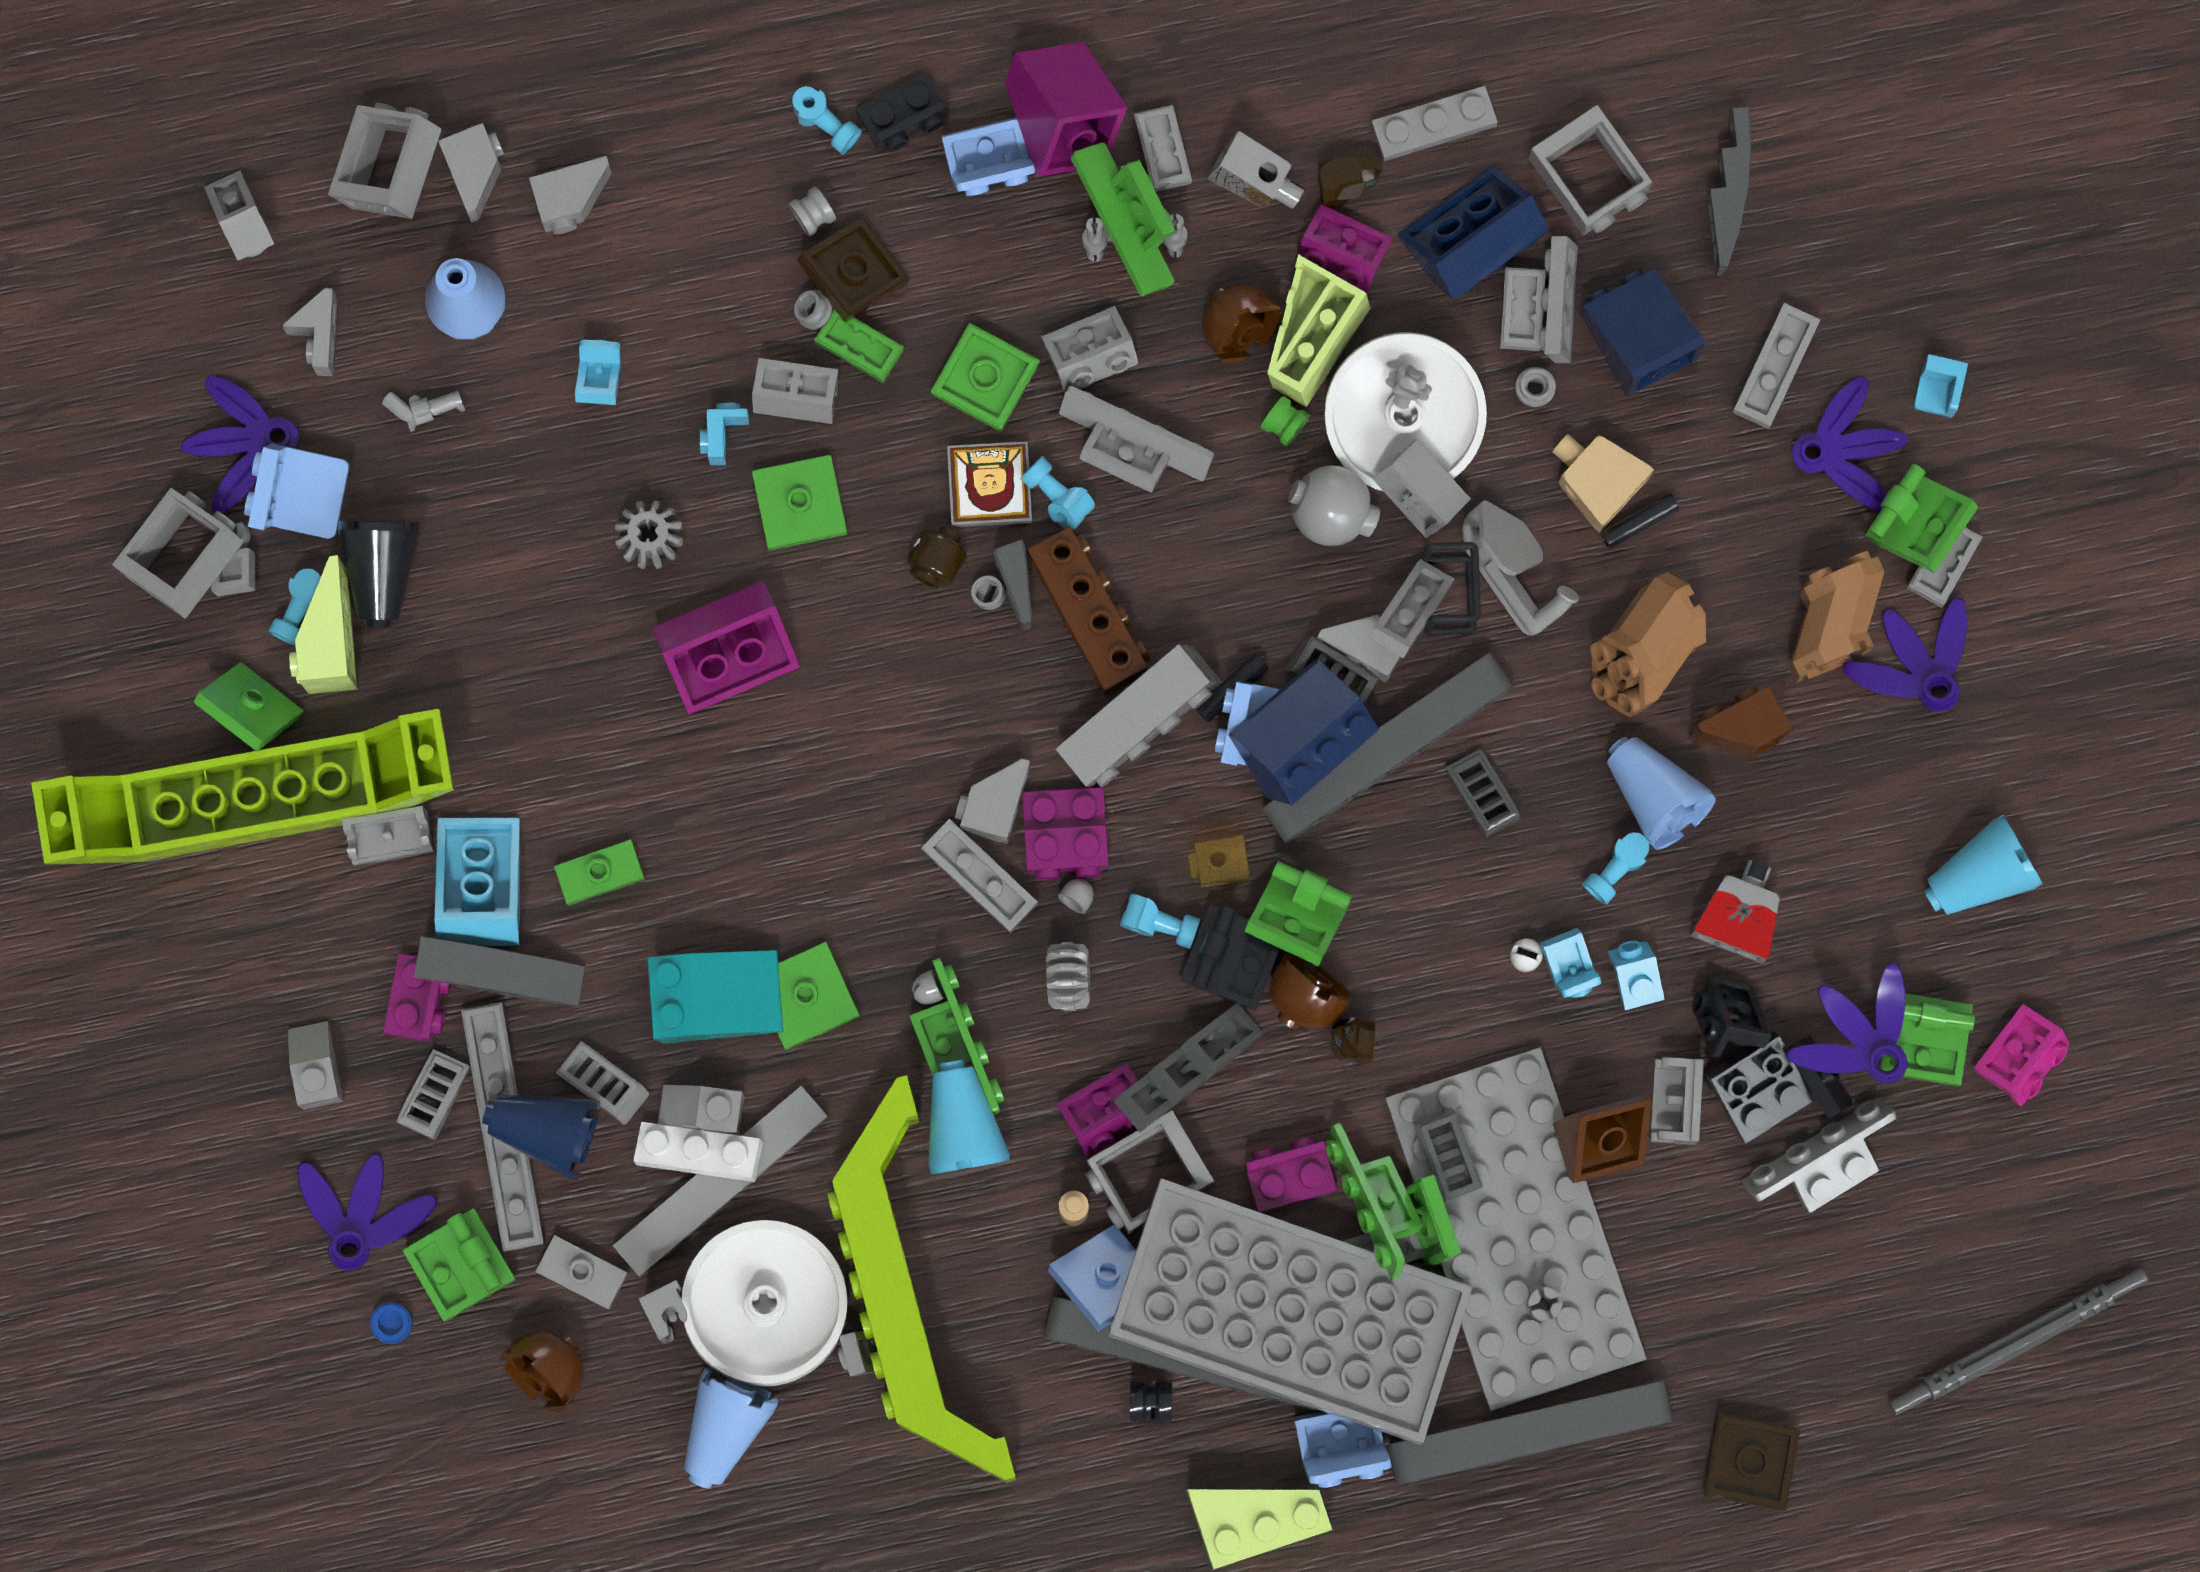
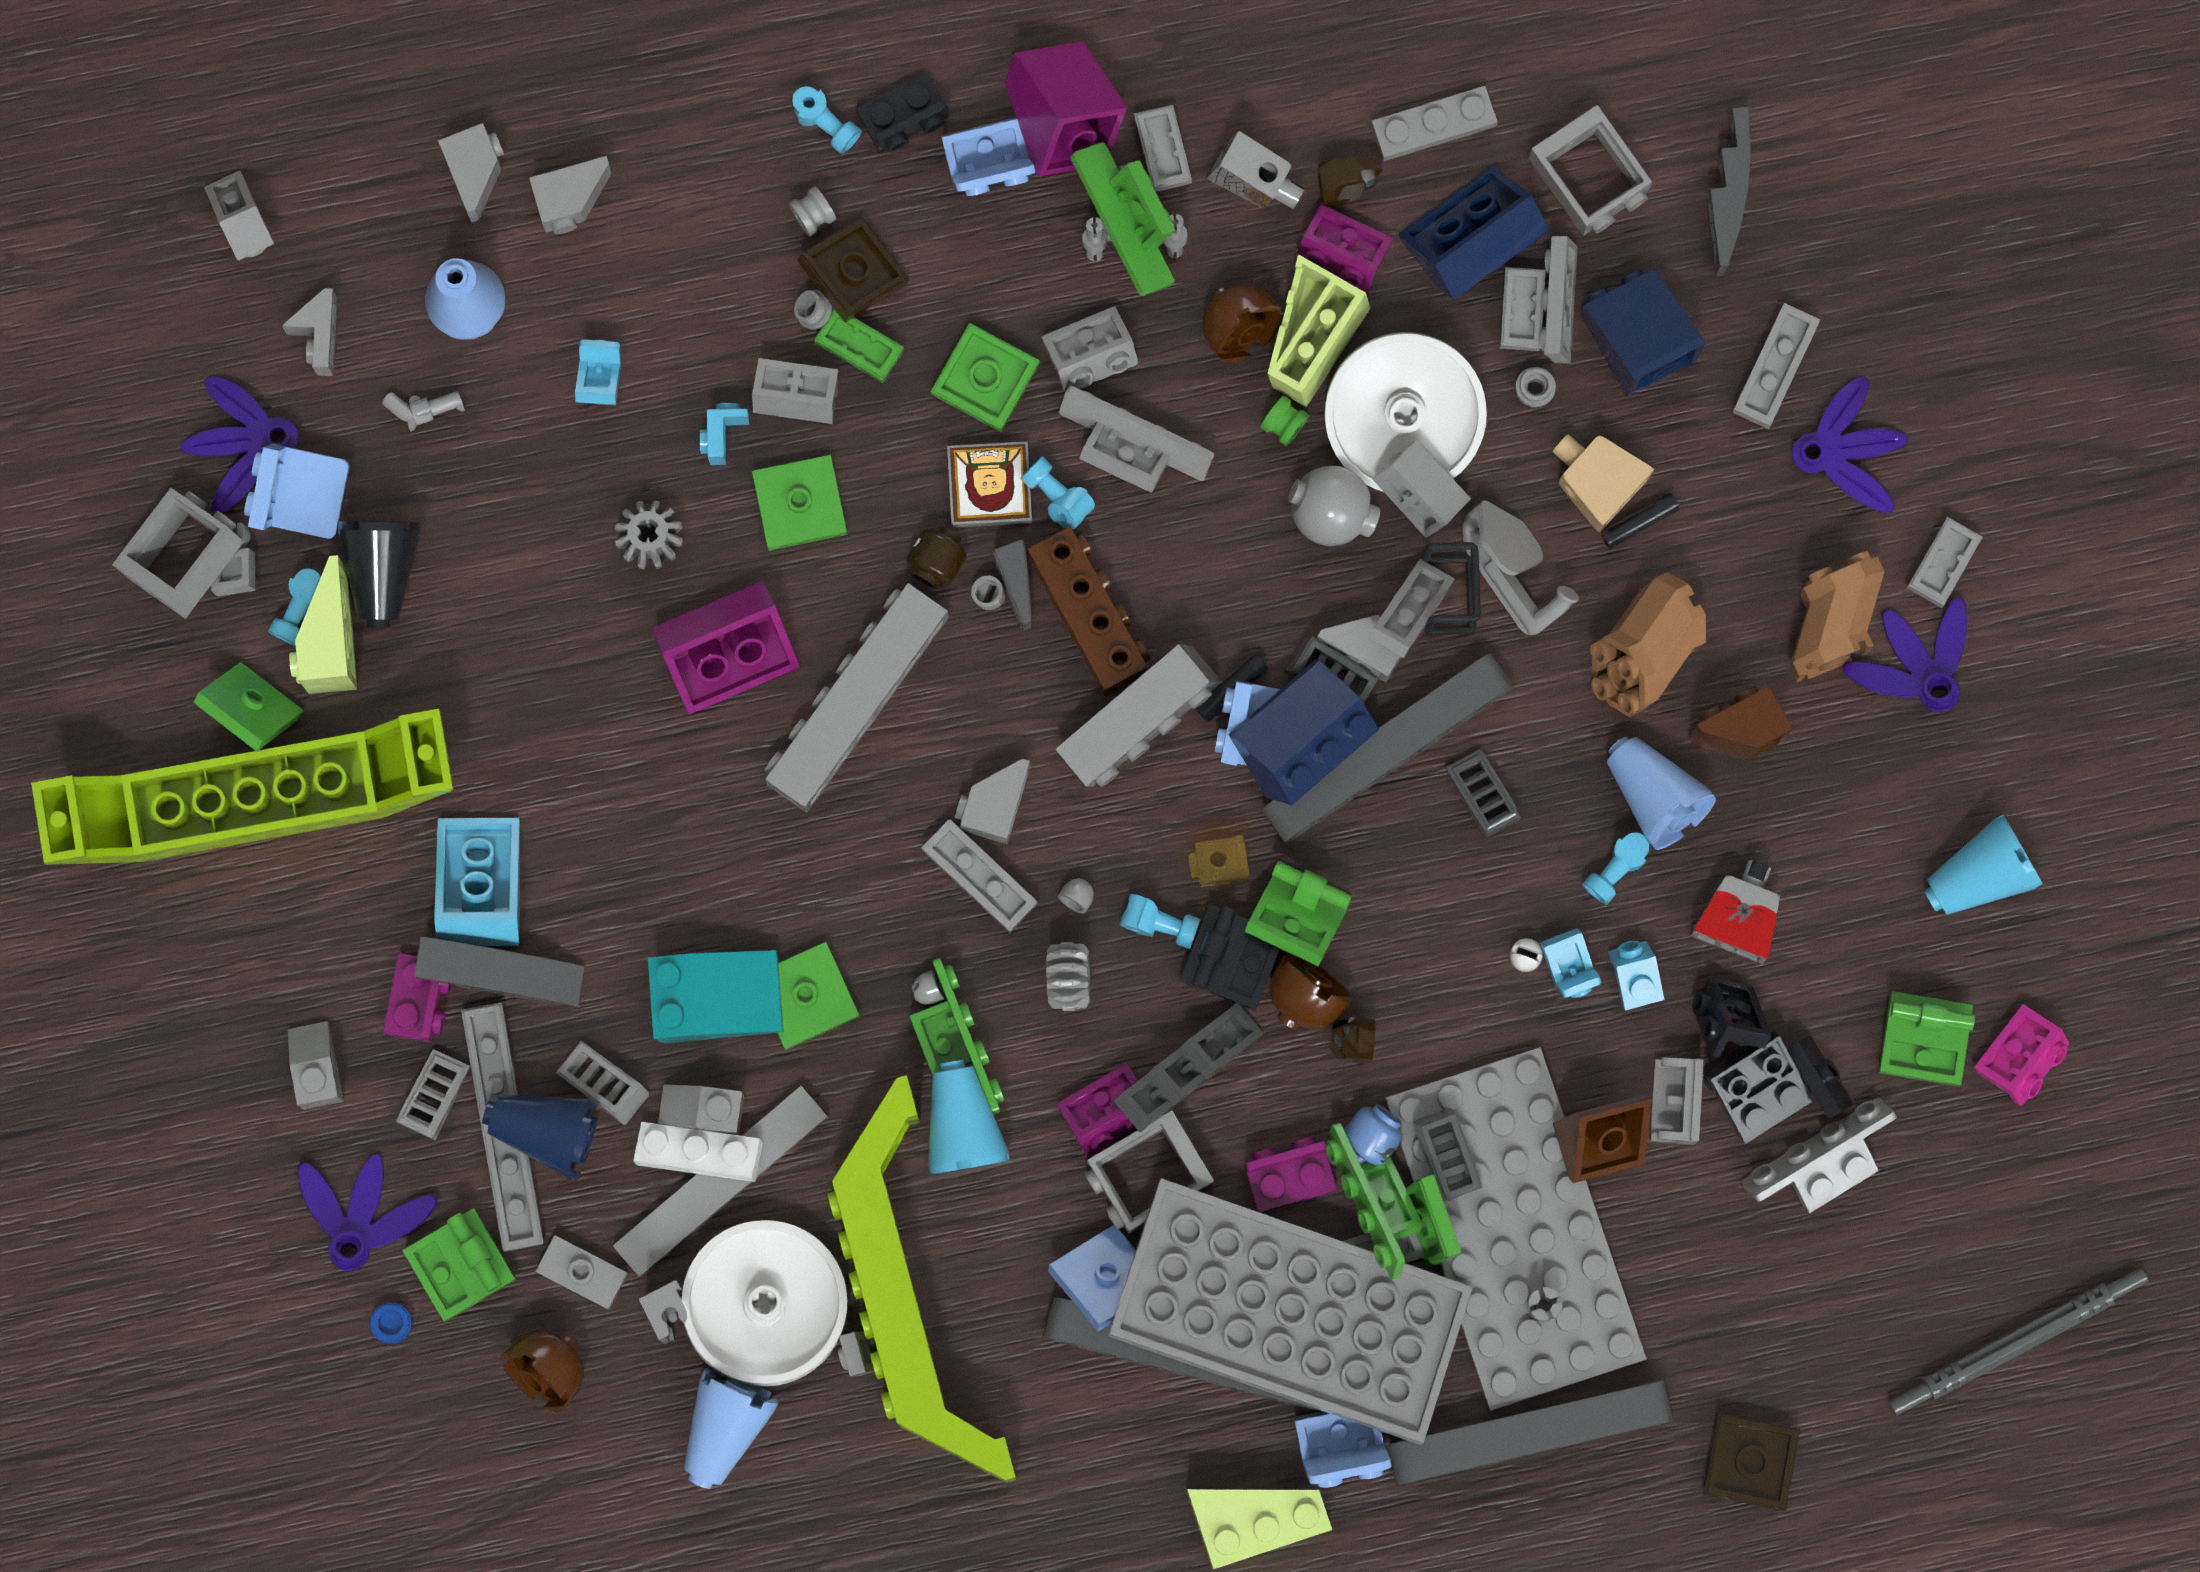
(361, 151): light grey window -> none
(388, 835): light grey hinge -> none
(599, 872): bright green plate -> none
(856, 697): none -> light grey brick
(1065, 833): magenta plate -> none
(1073, 1208): tan cylinder -> none
(1150, 1402): black wheel -> none
(1374, 1134): none -> medium blue head
(1408, 385): light grey plant -> none
(1853, 1024): dark purple plant -> none
(1921, 519): bright green plate -> none
(1940, 386): medium azure panel -> none

